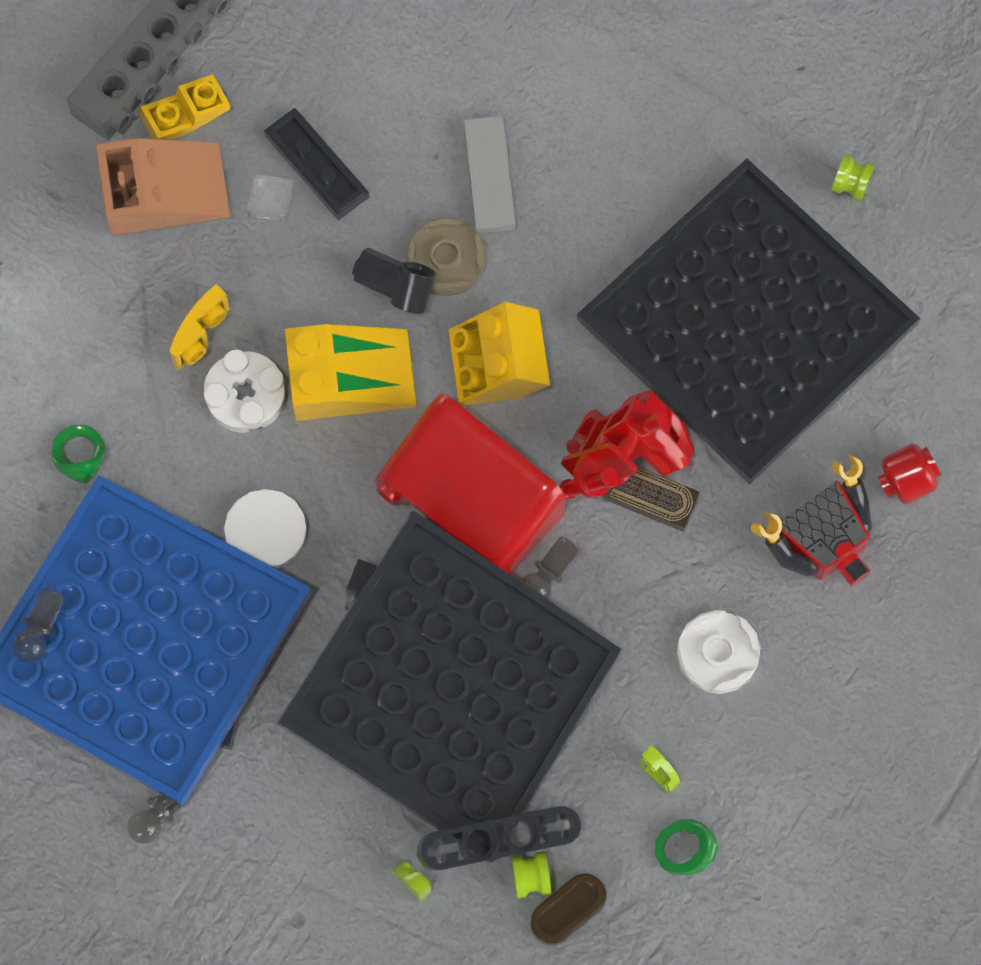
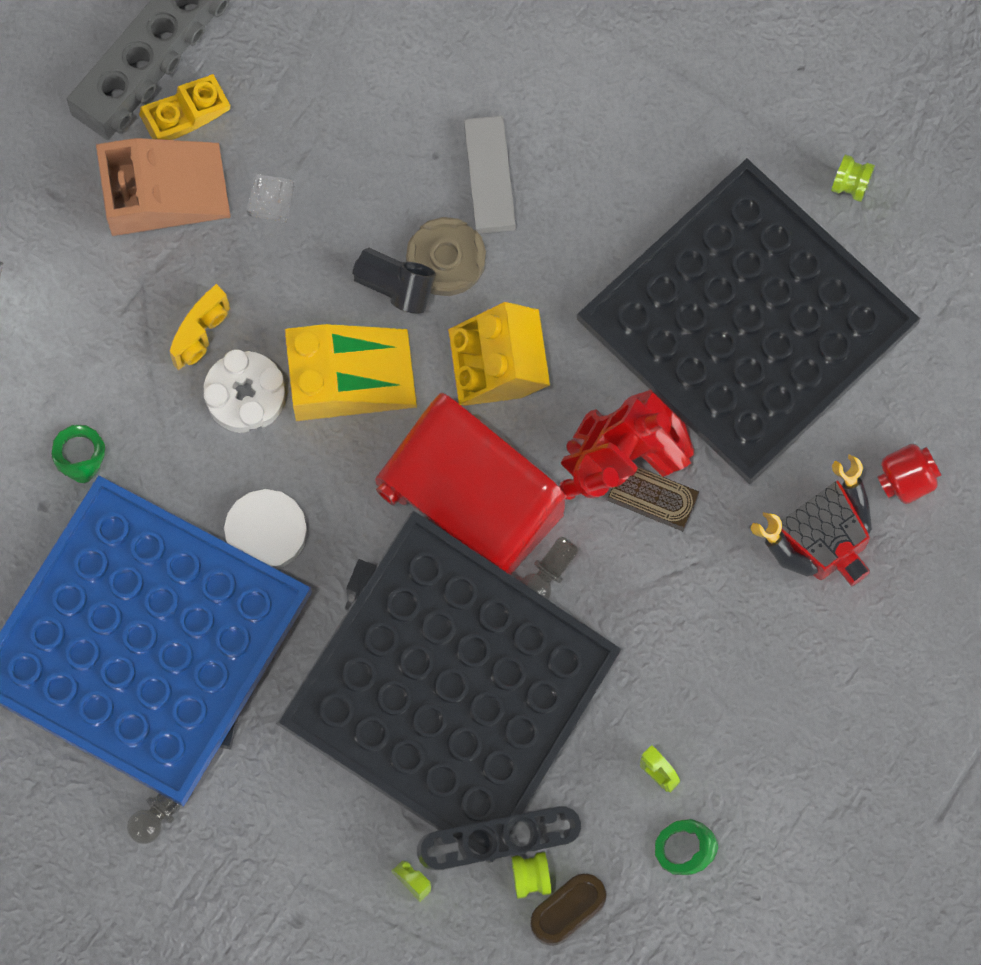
(30, 644): clear smoke axle -> none
(316, 164): black tile -> none
(718, 652): white tile -> none

